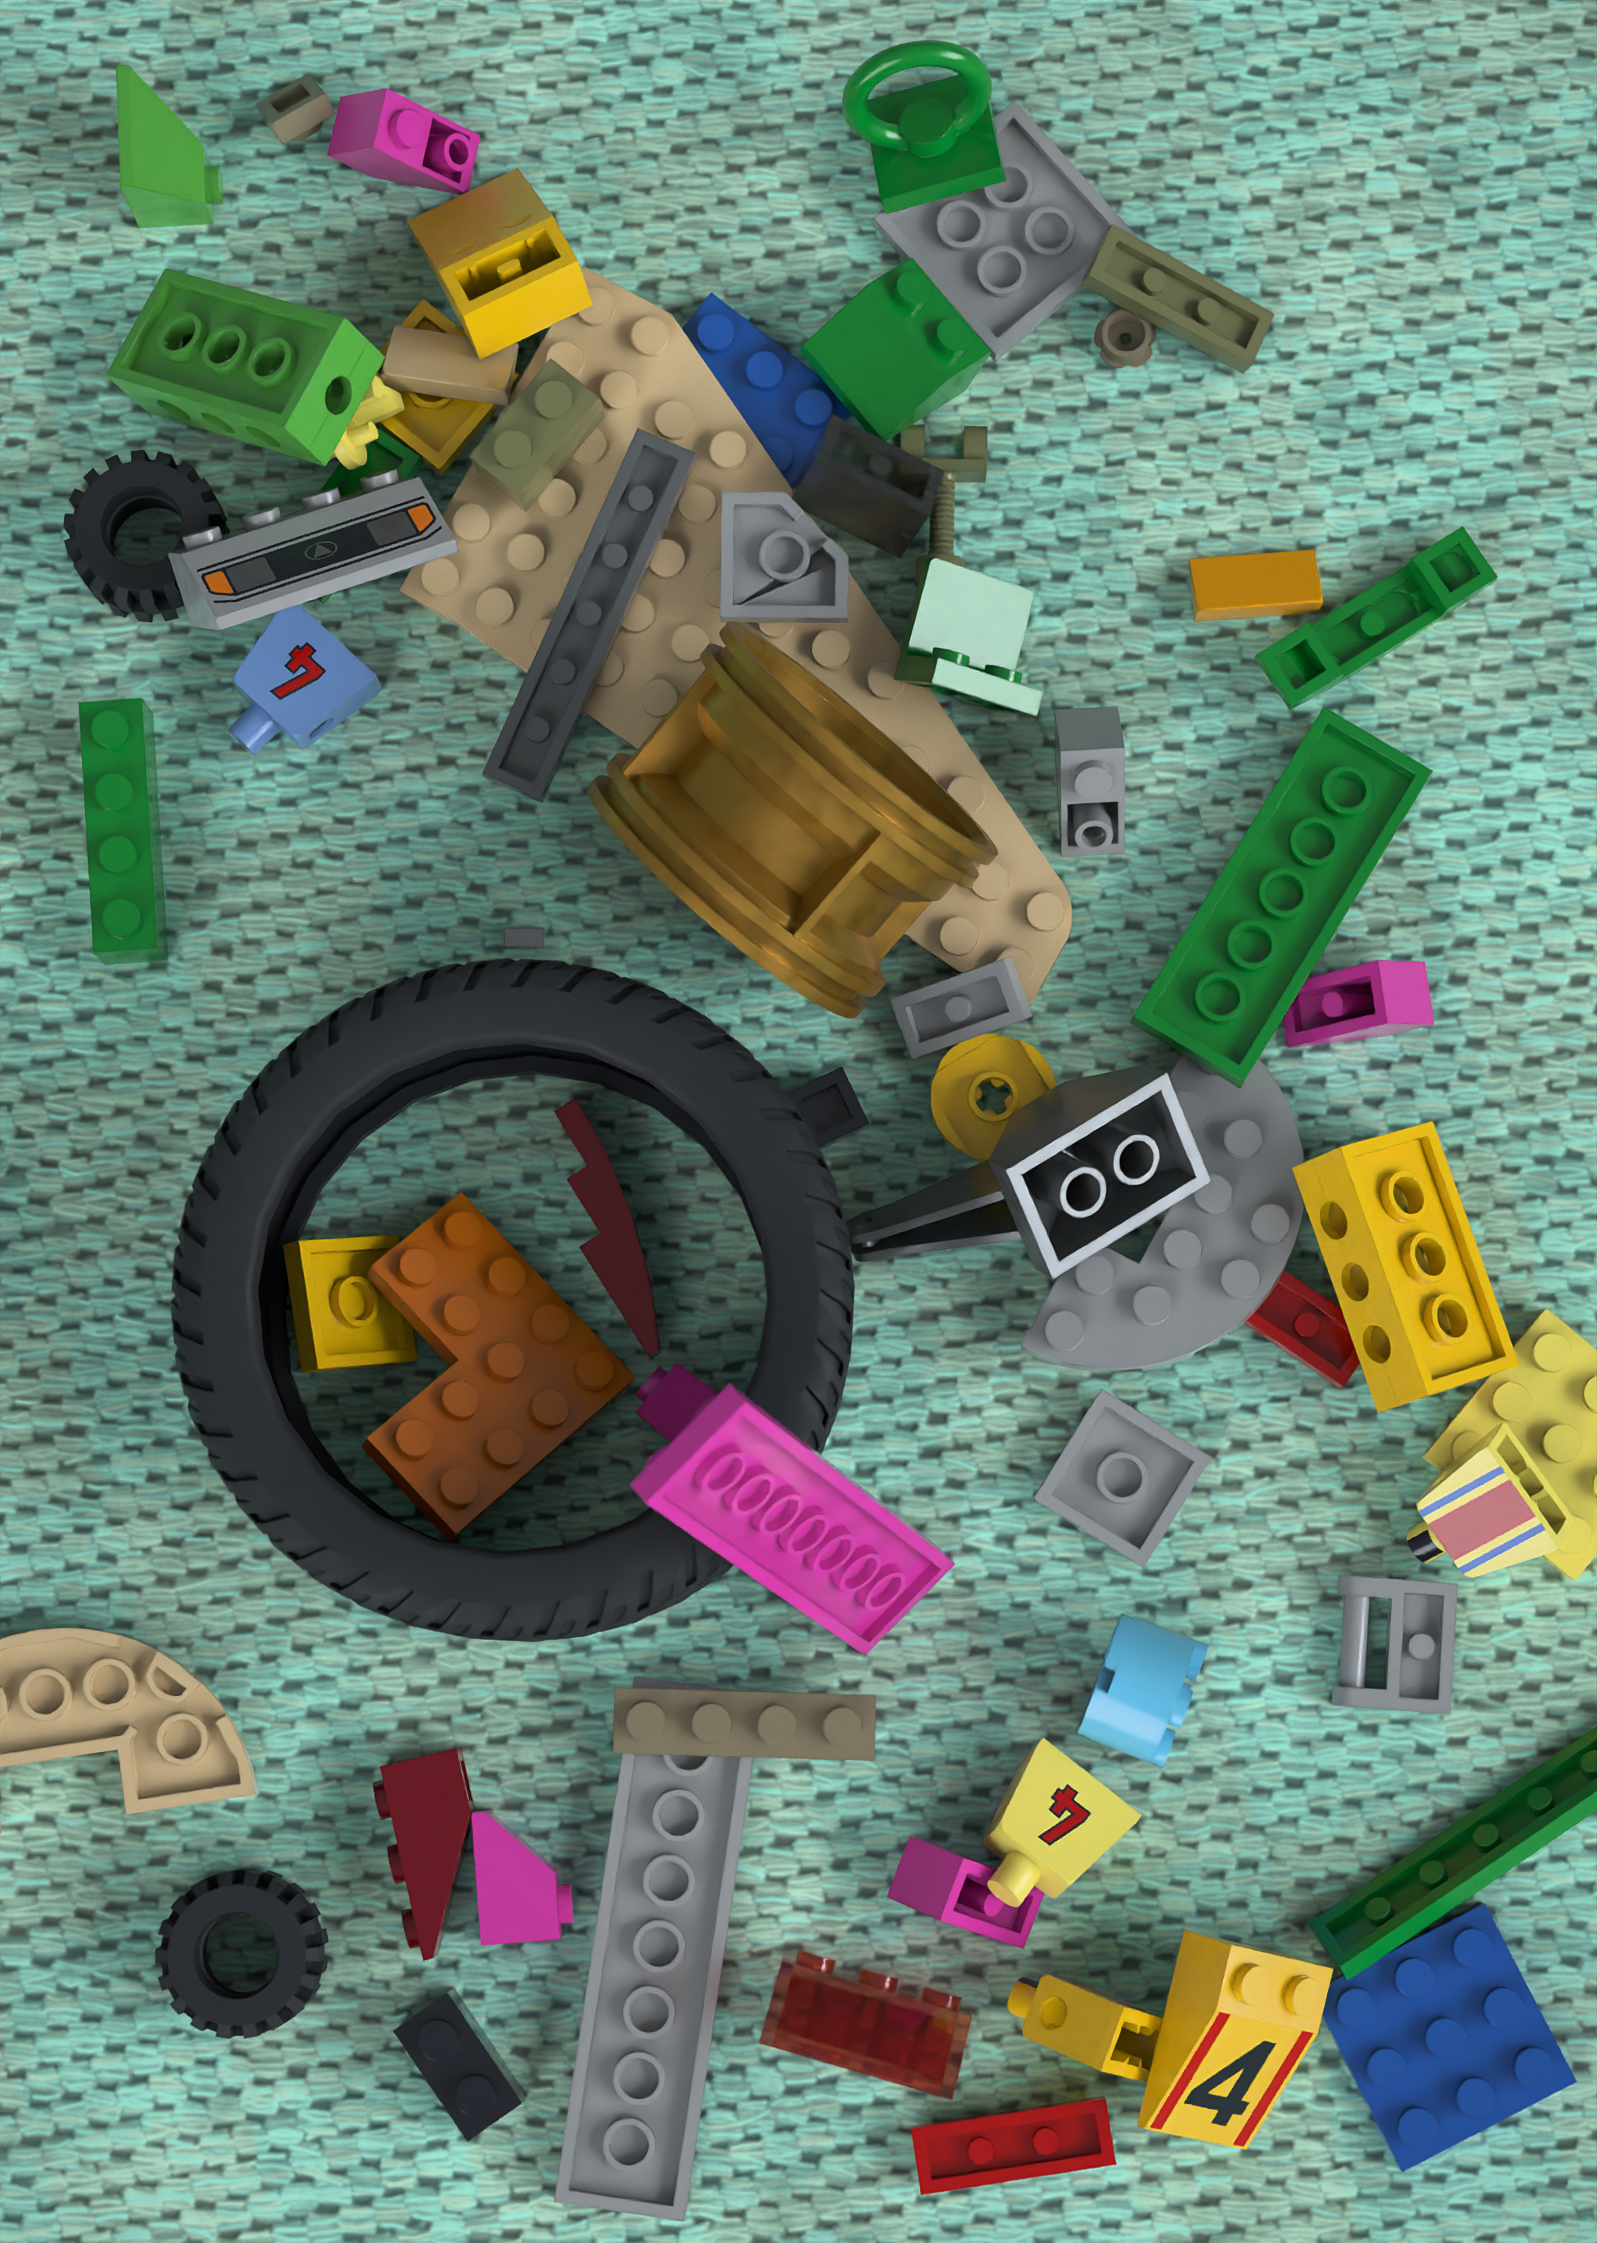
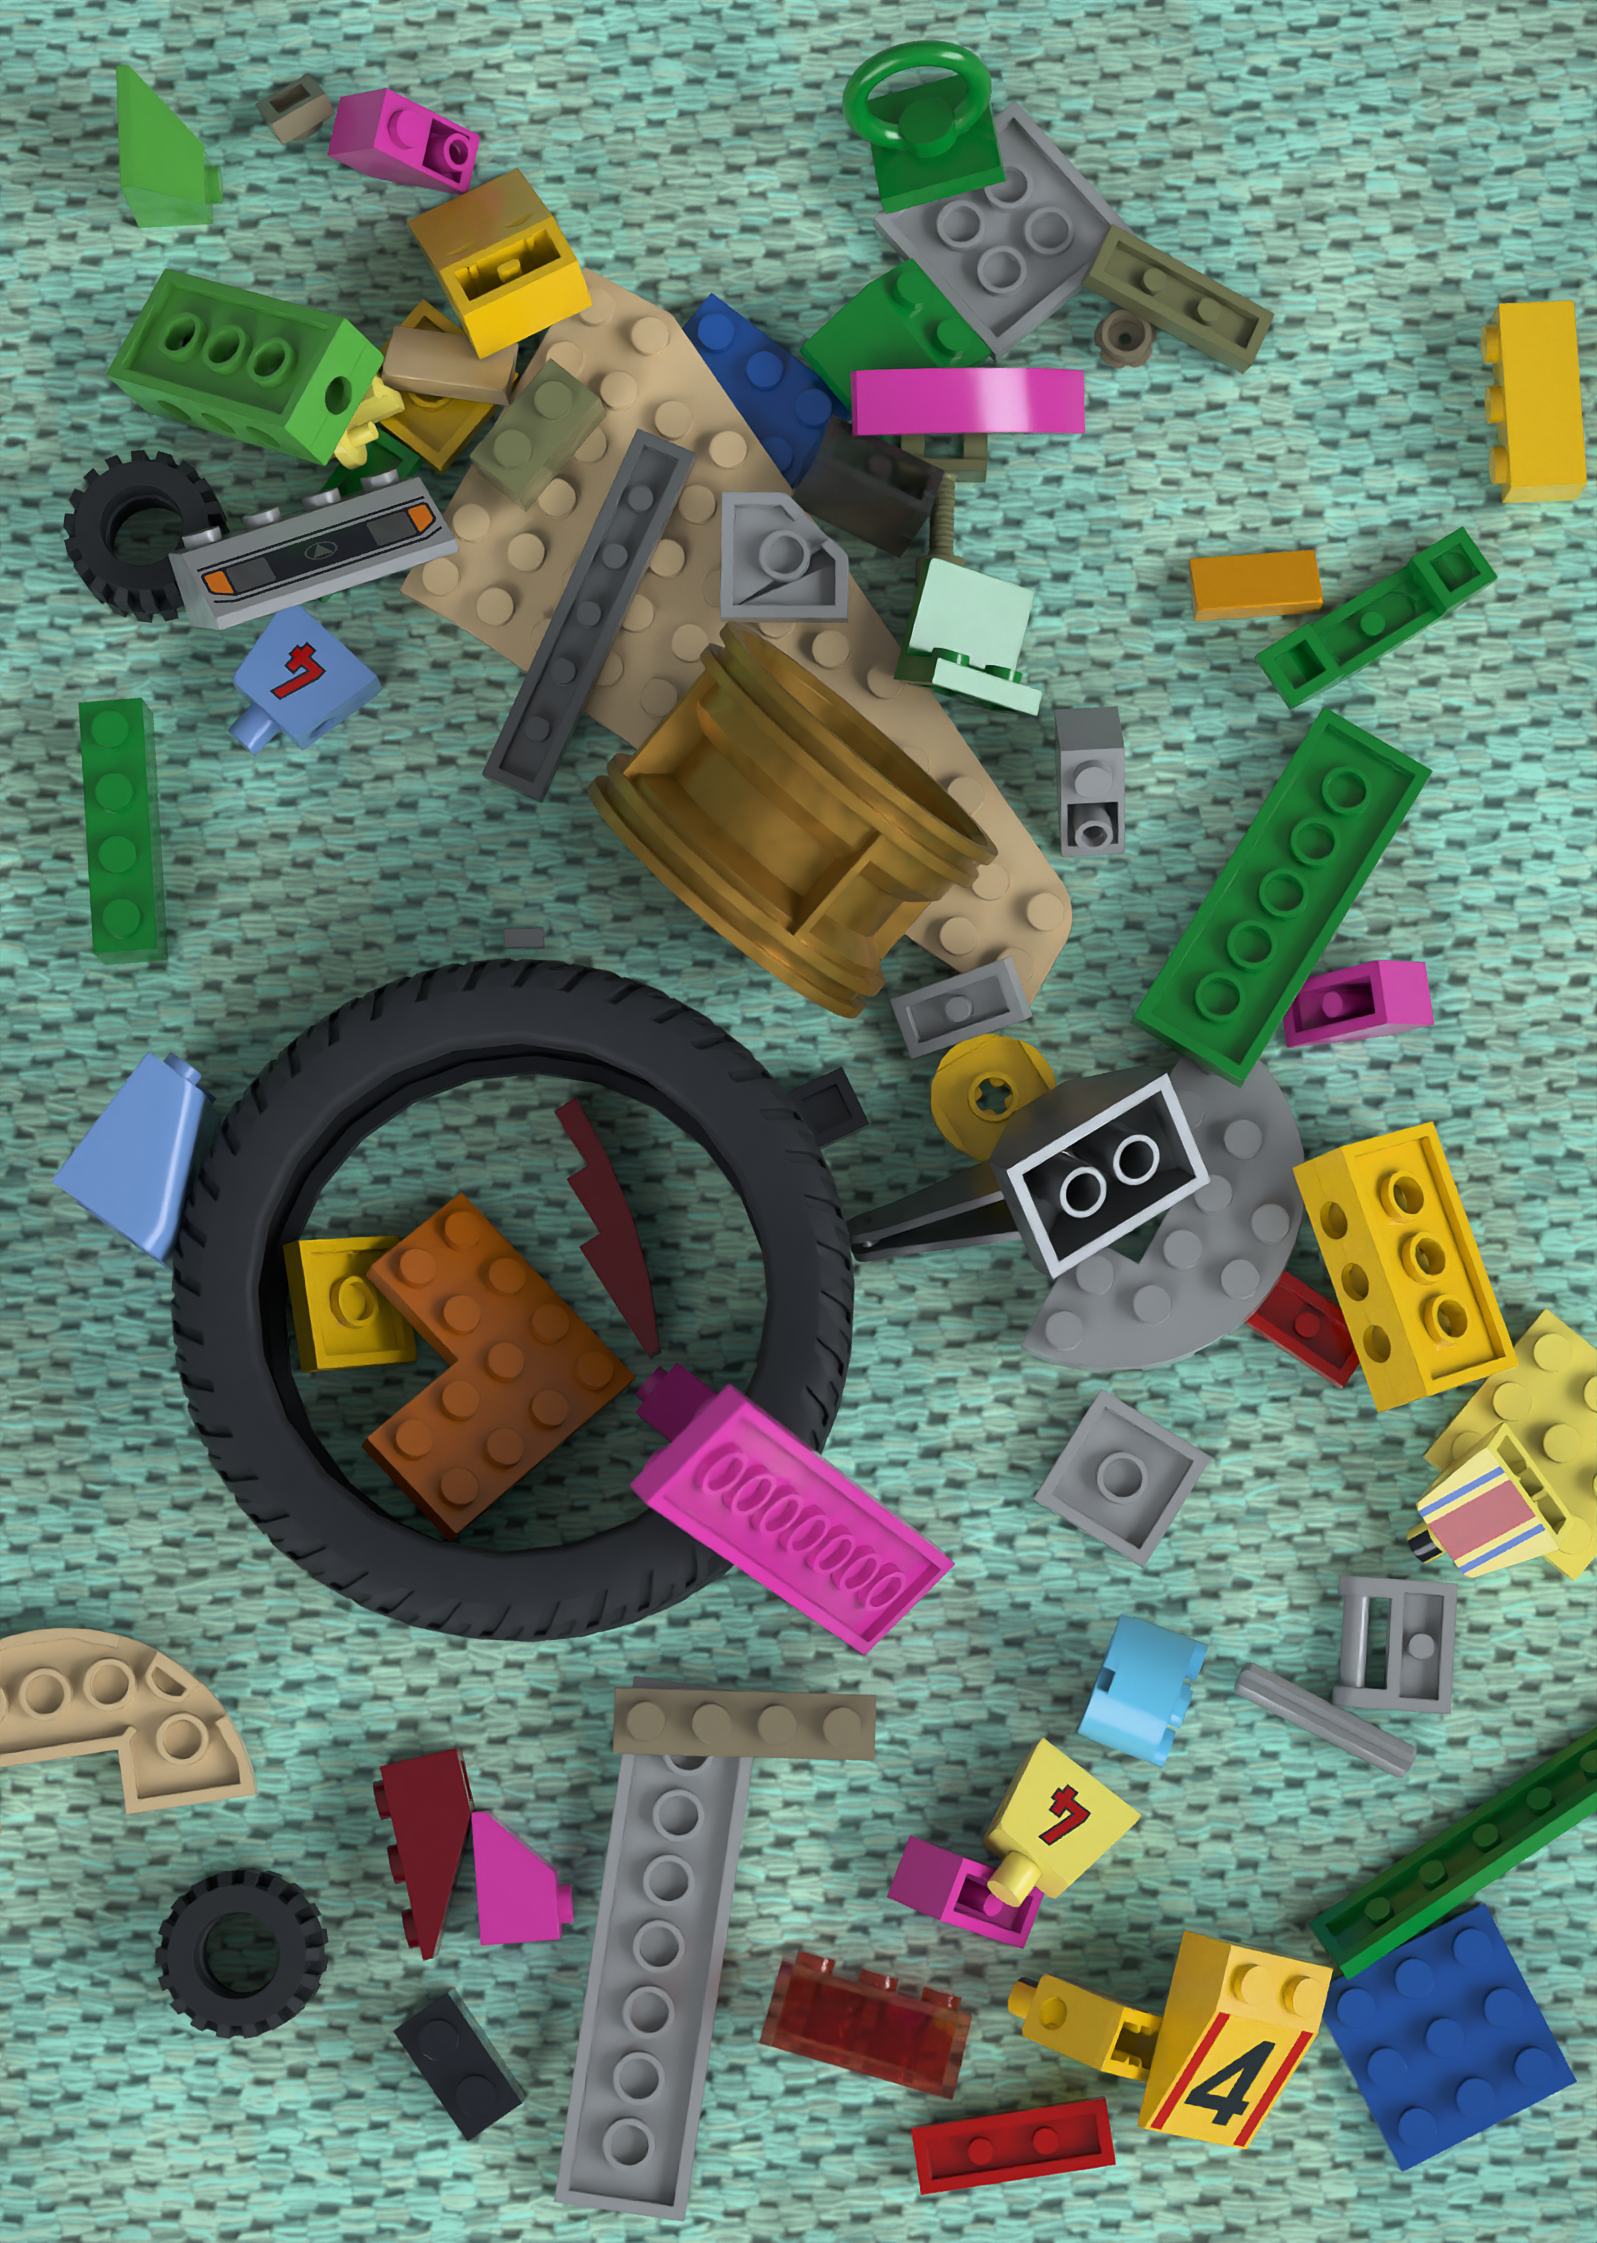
(145, 1155): none -> medium blue windscreen
(967, 401): none -> dark pink slope
(1325, 1720): none -> light grey axle
(1535, 402): none -> yellow brick

